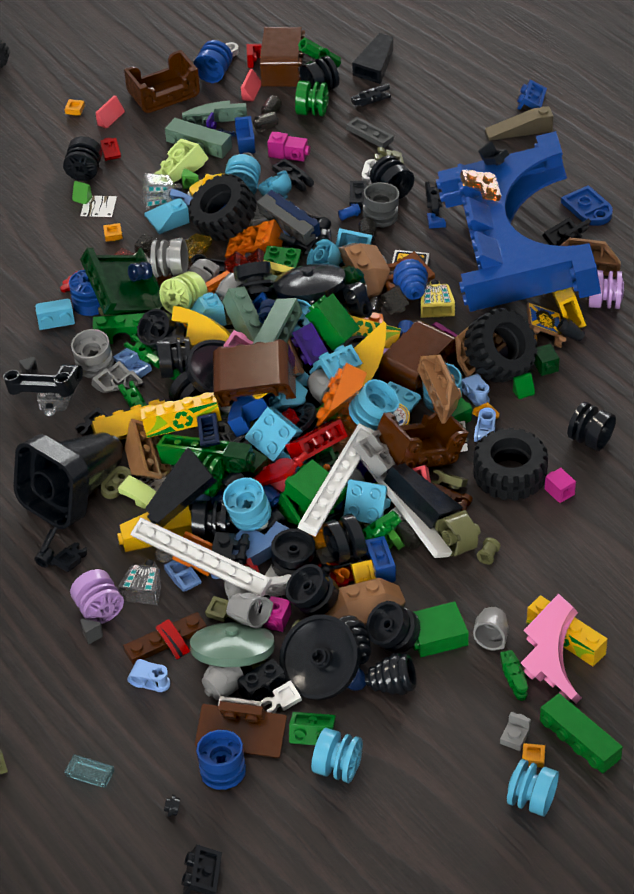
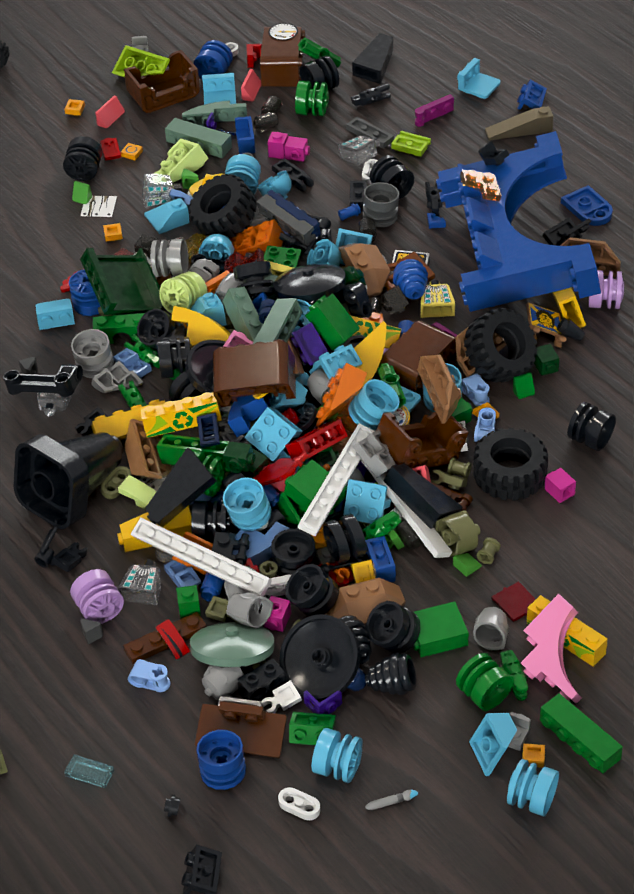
(131, 151): none -> light orange tile
(140, 42): none -> light grey bracket
(140, 271): dark blue wheel -> none
(145, 61): none -> lime wedge
(188, 600): none -> green brick
(211, 587): none -> blue brick
(217, 247): none -> medium azure cylinder
(219, 88): none -> medium azure bracket
(265, 570): none -> olive bush
(283, 31): none -> white sticker
(300, 803): none -> white plate
(327, 706): none -> dark purple bracket
(358, 149): none -> clear torso
(387, 374): none -> green piece
(390, 800): none -> light grey piece
(398, 155): olive plate -> none
(411, 143): none -> lime plate
(434, 109): none -> magenta plate
(459, 468): none -> olive bush
(466, 564): none -> bright green slope
(476, 83): none -> medium azure bracket
(484, 681): none -> green wheel
(492, 739): none -> medium azure slope
(514, 601): none -> dark red piece

